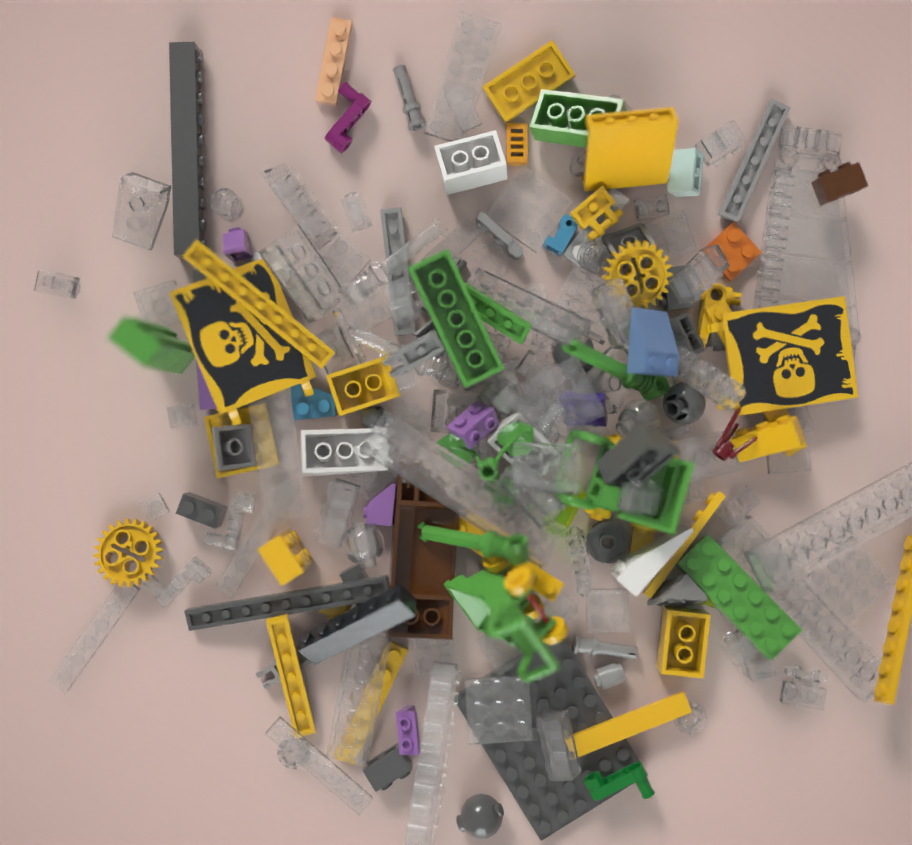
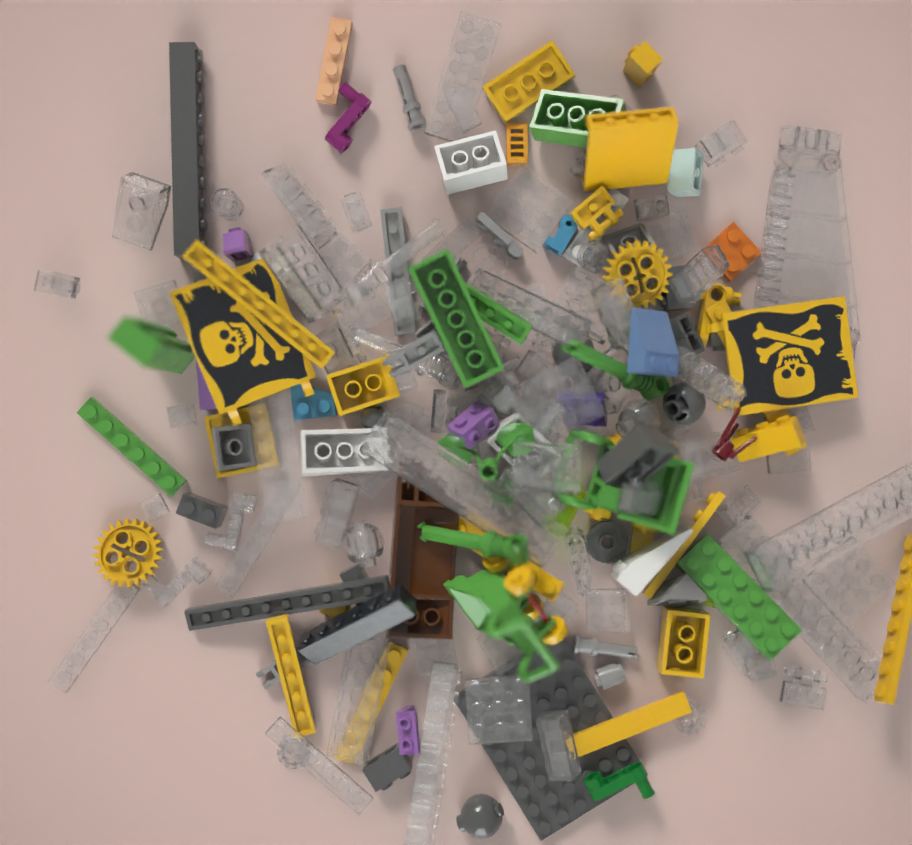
(131, 446): none -> bright green plate
(286, 556): yellow brick -> none
(381, 508): medium lavender slope -> none
(641, 63): none -> yellow brick
(754, 161): light grey plate -> none
(840, 183): reddish brown brick -> none

